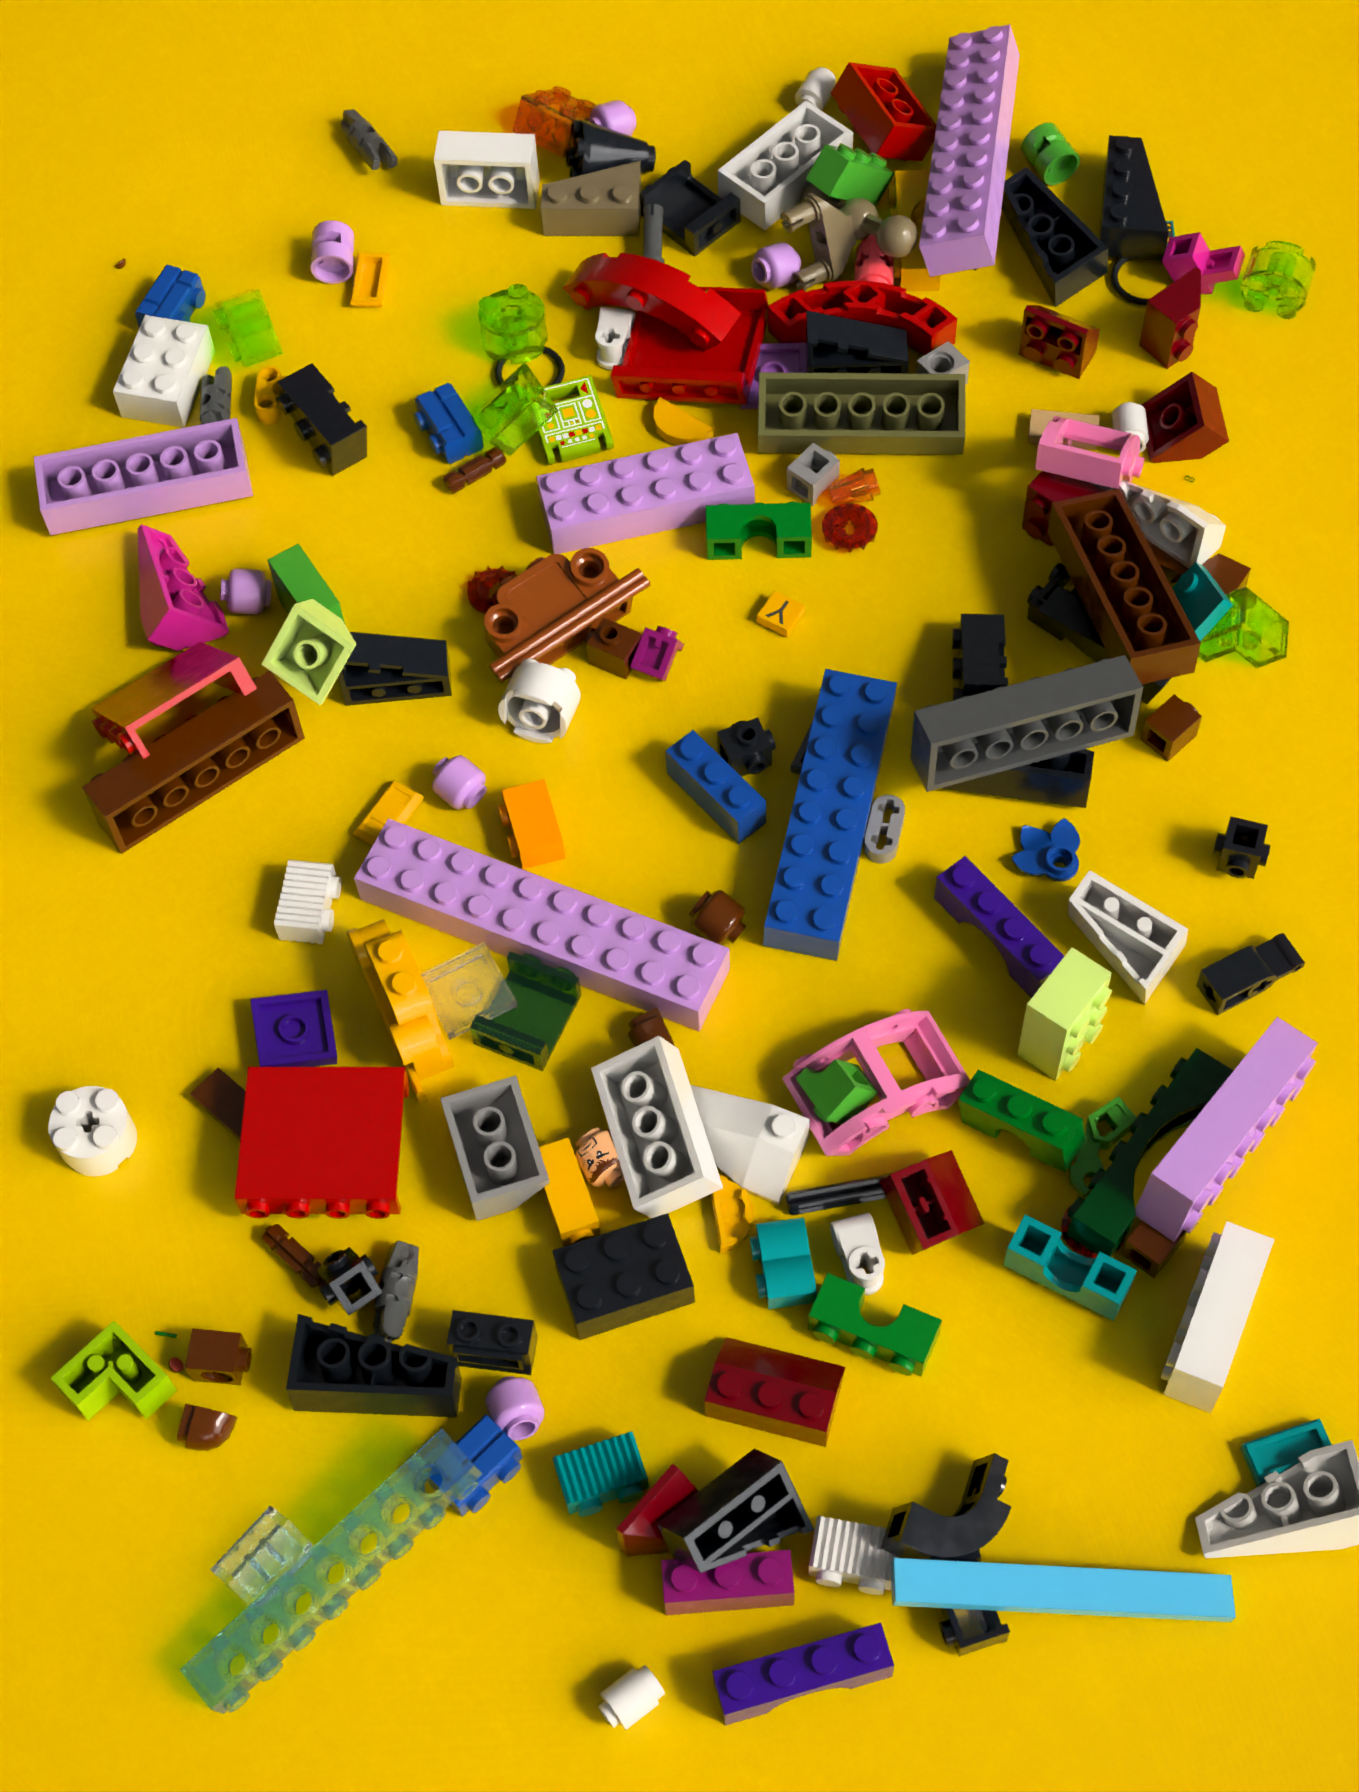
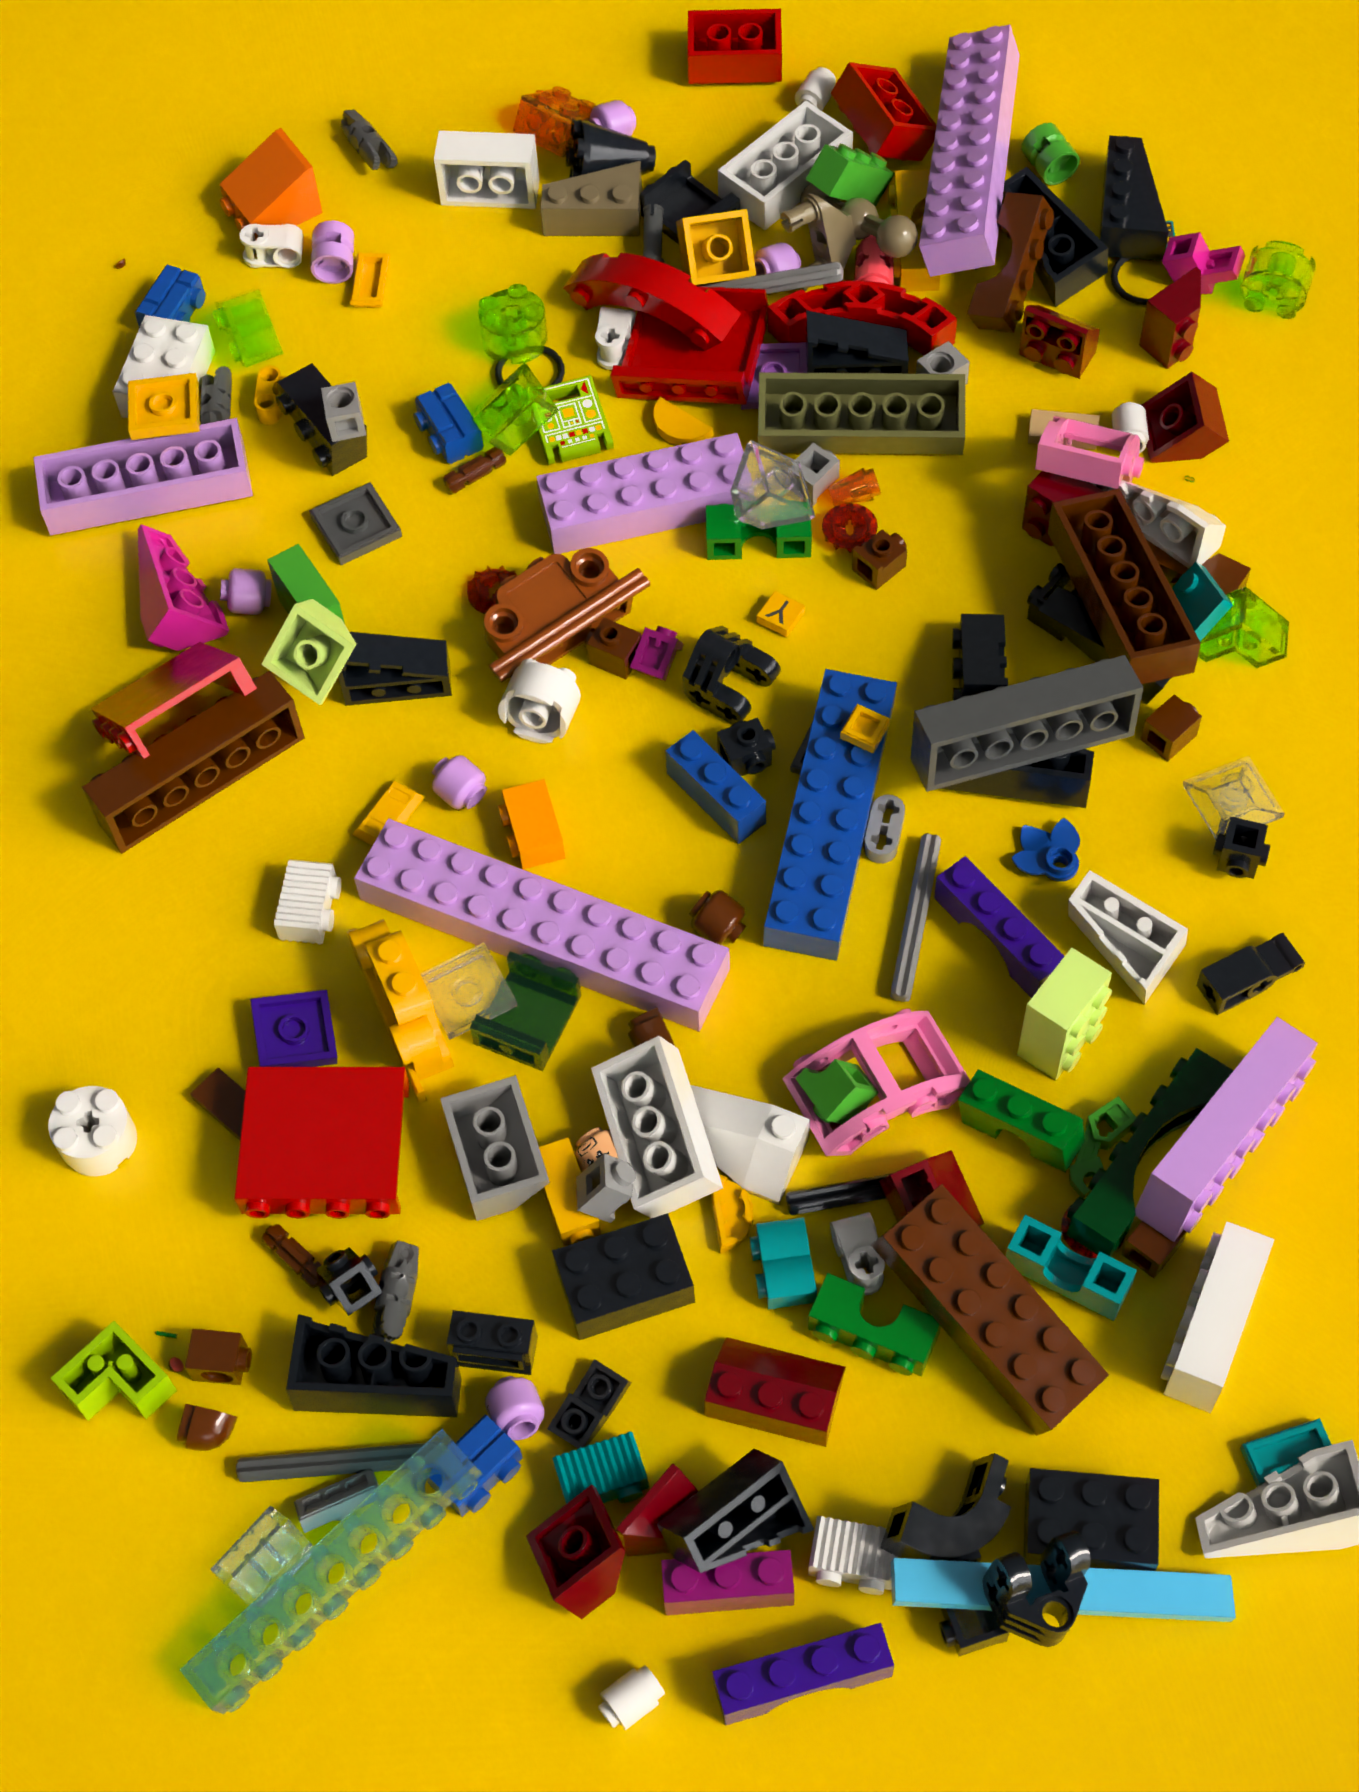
(163, 406): none -> yellow plate
(271, 186): none -> orange slope
(274, 246): none -> white piece
(324, 1462): none -> dark grey axle
(335, 1501): none -> light grey plate
(343, 411): none -> light grey brick
(355, 523): none -> dark grey tile
(579, 1553): none -> dark red slope
(589, 1406): none -> black slope
(604, 1187): none -> light grey brick
(712, 660): none -> black piece
(716, 247): none -> yellow brick
(734, 46): none -> red brick
(770, 489): none -> clear slope
(788, 279): none -> light grey axle
(865, 728): none -> yellow tile
(880, 558): none -> reddish brown brick
(915, 918): none -> light grey axle
(990, 1310): none -> reddish brown brick
(1000, 300): none -> reddish brown arch
(1010, 1581): none -> black piece
(1109, 1511): none -> black brick
(1234, 792): none -> clear slope

